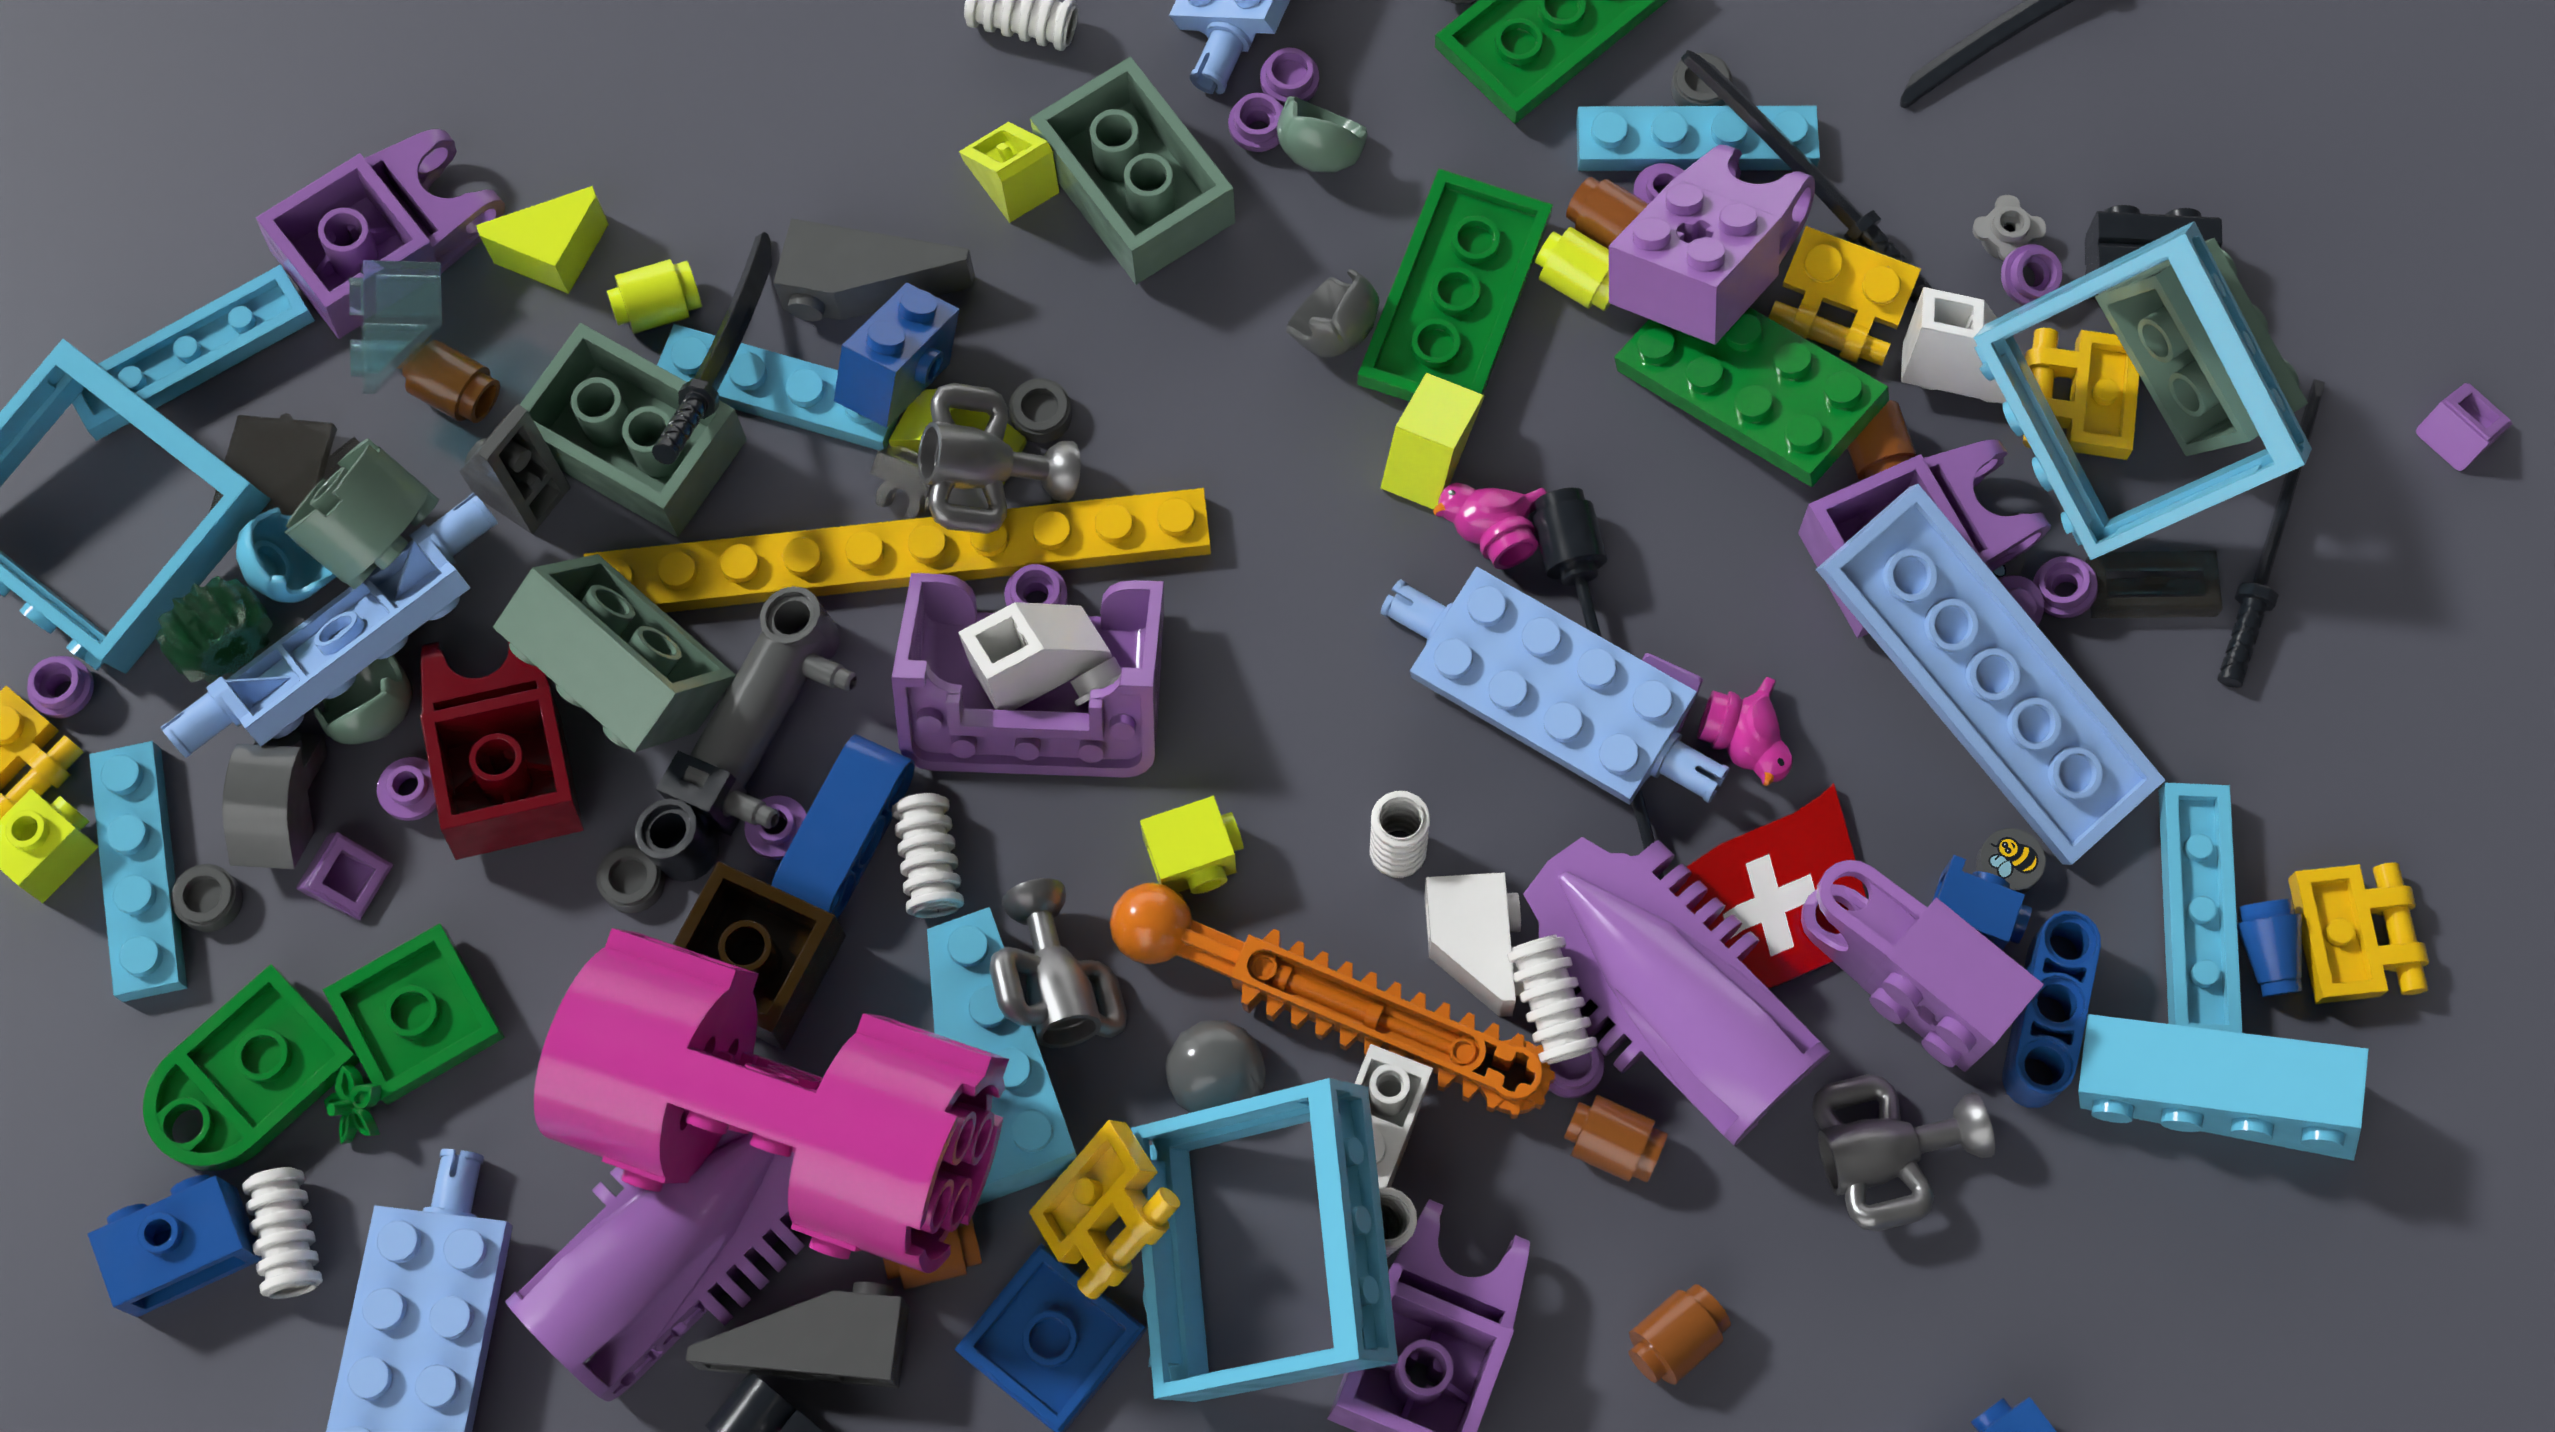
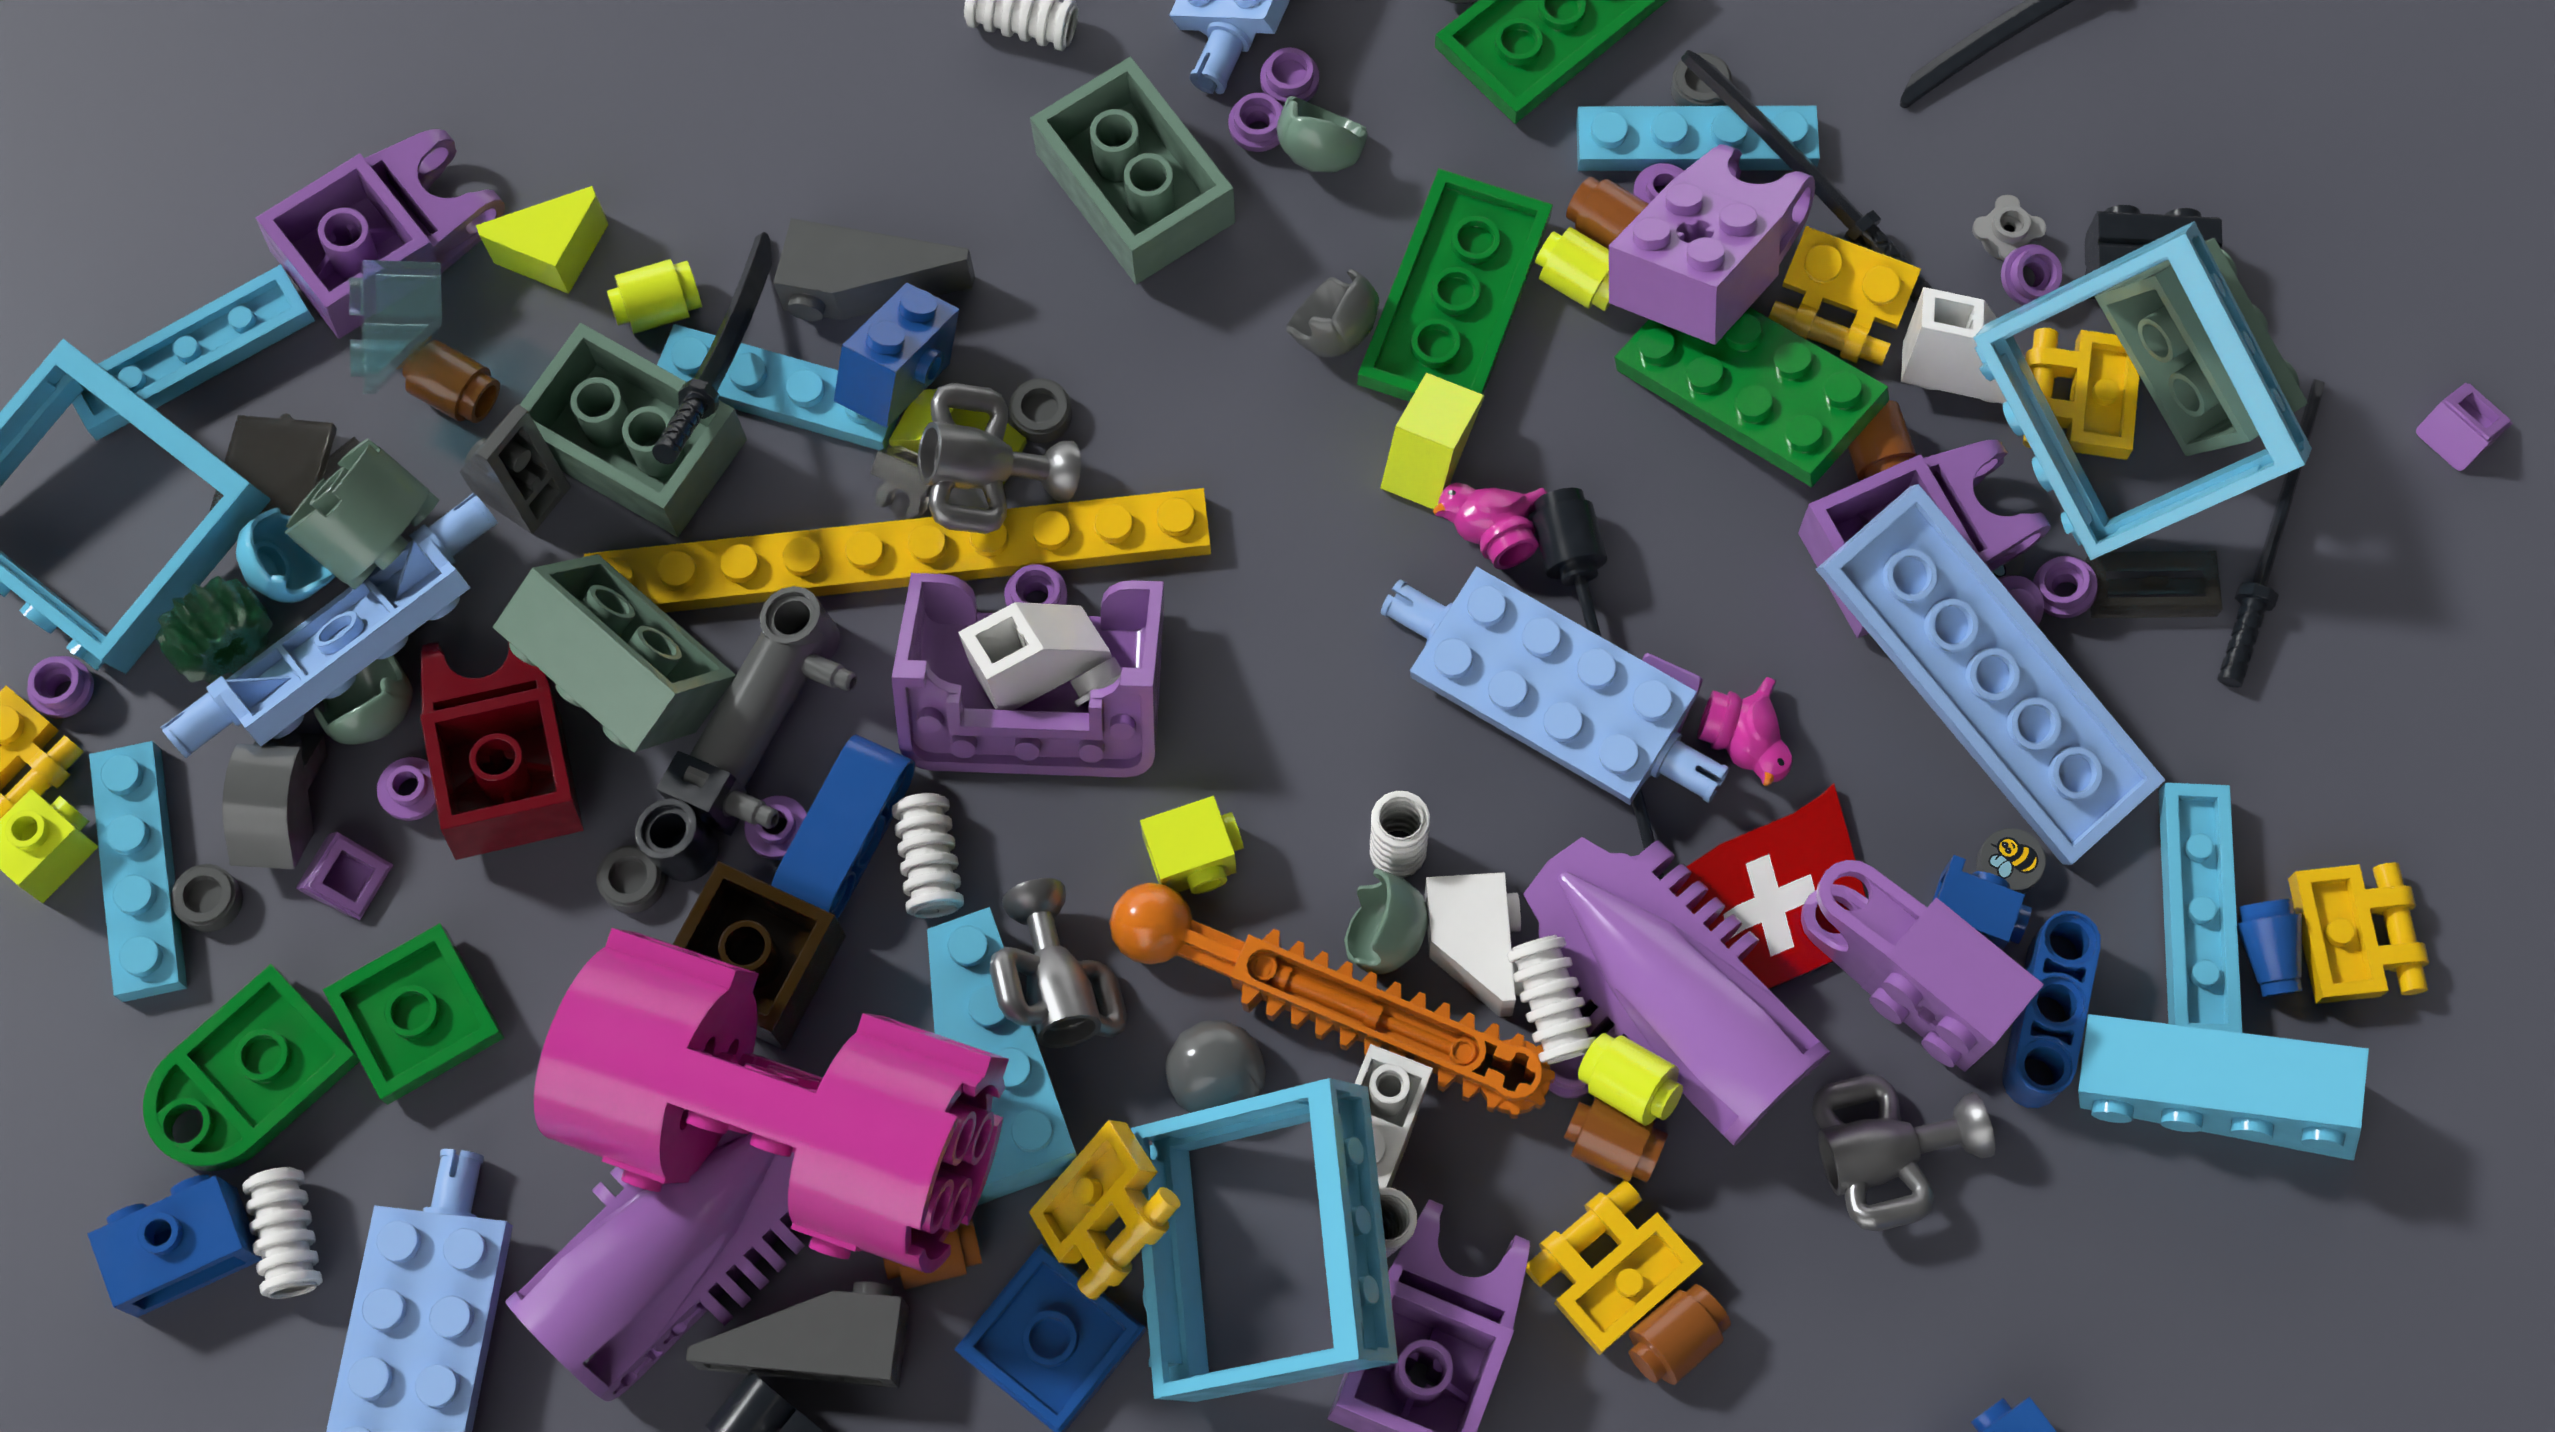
(353, 1103): green plant -> none
(1013, 169): neon yellow slope -> none
(1387, 925): none -> sand green hair
(1627, 1281): none -> yellow plate
(1631, 1078): none -> neon yellow brick

